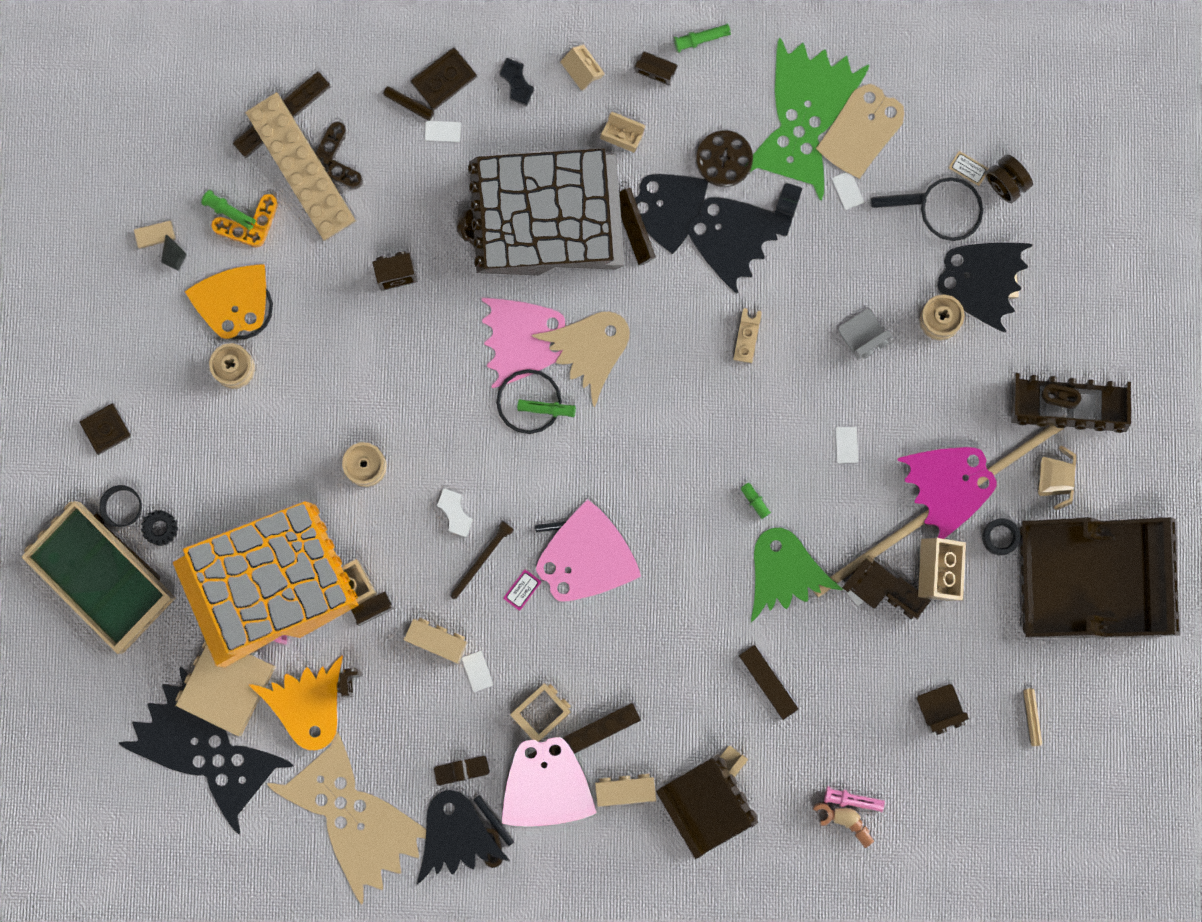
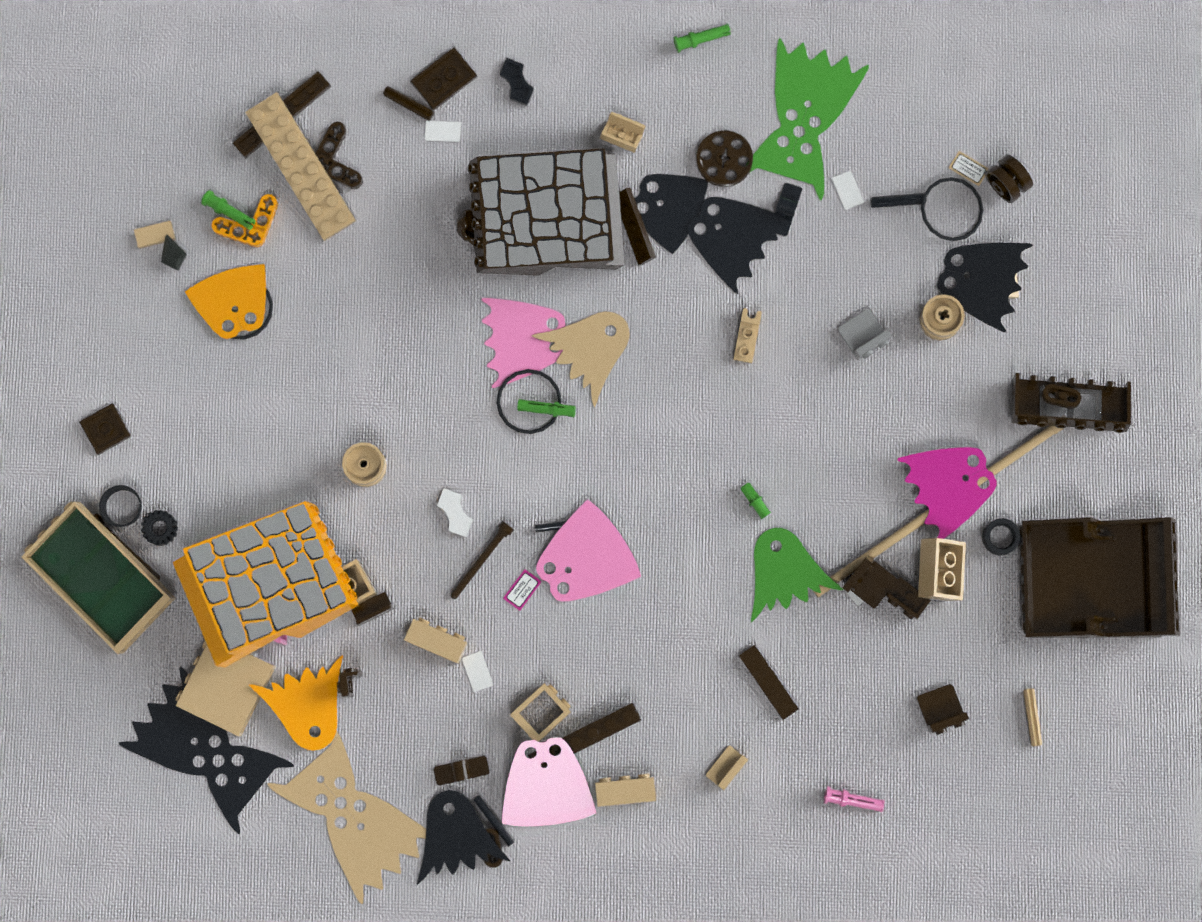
(228, 376): tan wheel -> none
(394, 271): dark brown brick -> none
(582, 66): tan panel -> none
(656, 68): dark brown panel -> none
(707, 806): dark brown panel -> none
(846, 444): white sticker -> none
(848, 818): piece -> none
(855, 139): tan piece -> none
(1058, 477): tan piece -> none

